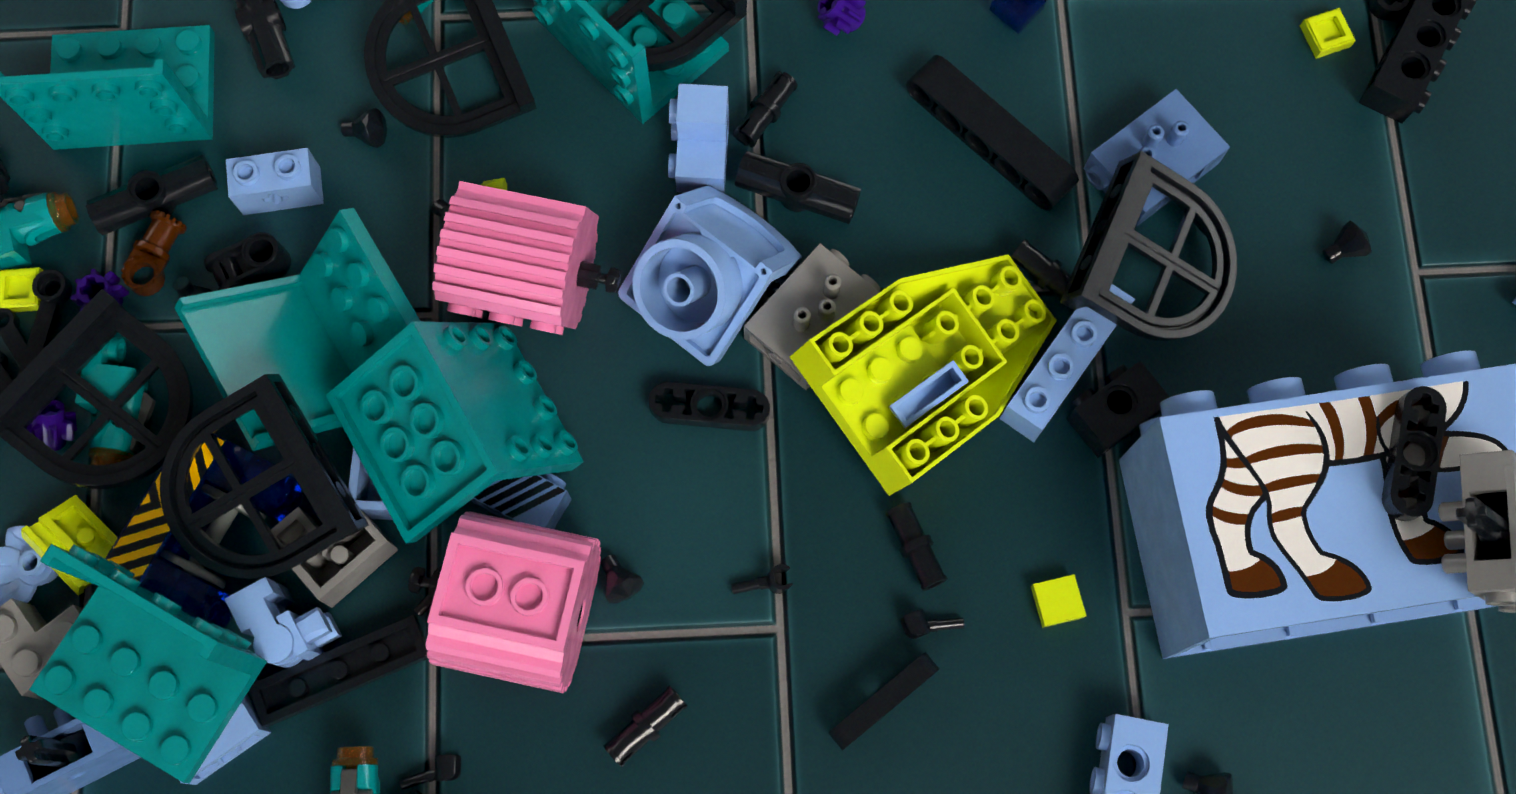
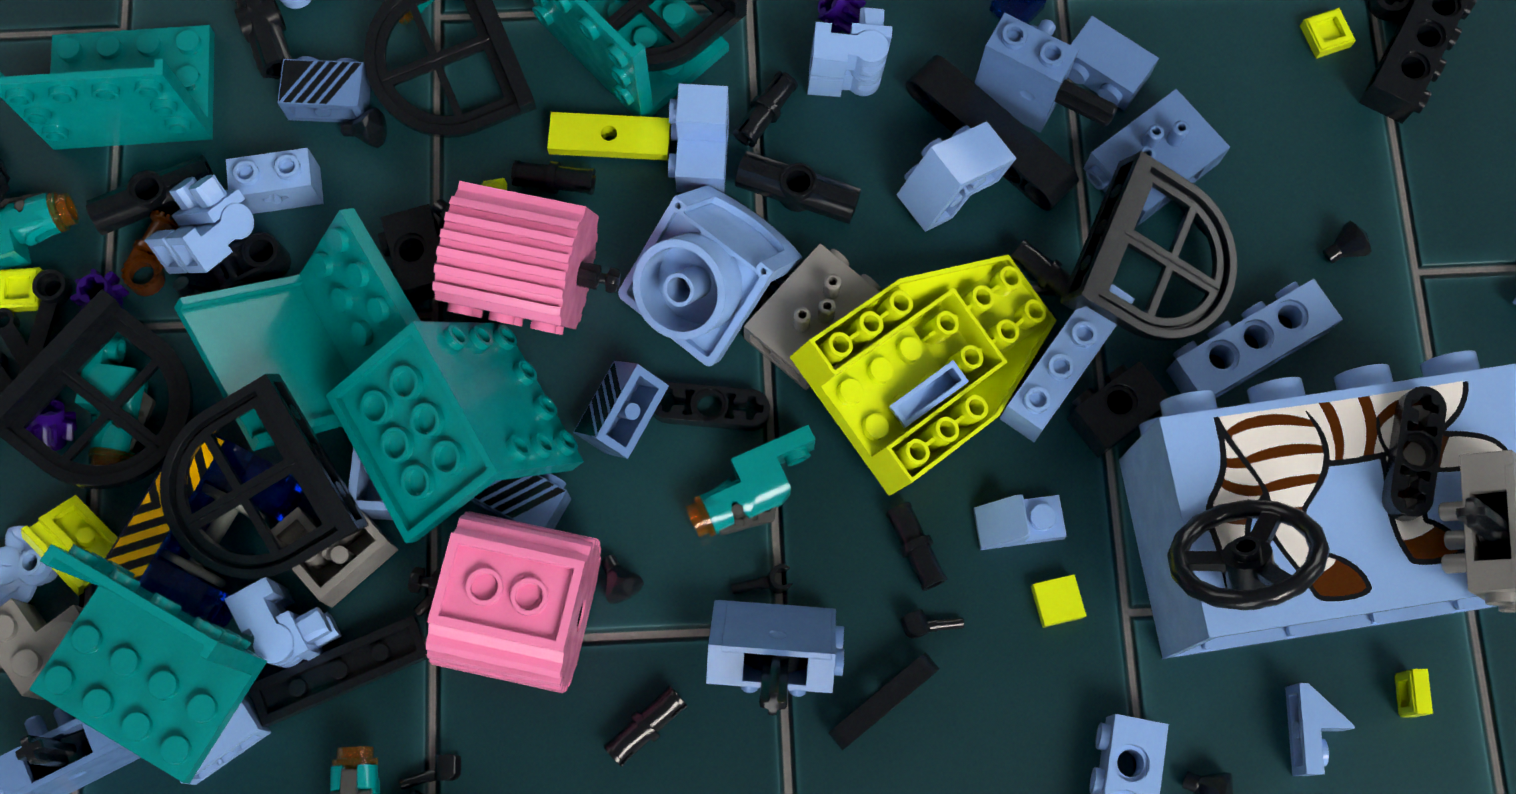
(209, 224): none -> light blue hips
(323, 89): none -> medium blue brick
(409, 232): none -> black brick
(553, 177): none -> black pin
(586, 133): none -> neon yellow tile
(621, 409): none -> medium blue brick
(757, 488): none -> teal plate
(774, 650): none -> medium blue piece
(851, 59): none -> light blue hips
(953, 172): none -> light blue brick
(1019, 521): none -> light blue slope
(1029, 74): none -> medium blue piece
(1110, 63): none -> medium blue brick
(1248, 560): none -> black piece
(1303, 305): none -> light blue brick
(1308, 716): none -> light blue slope
(1413, 693): none -> neon yellow tile

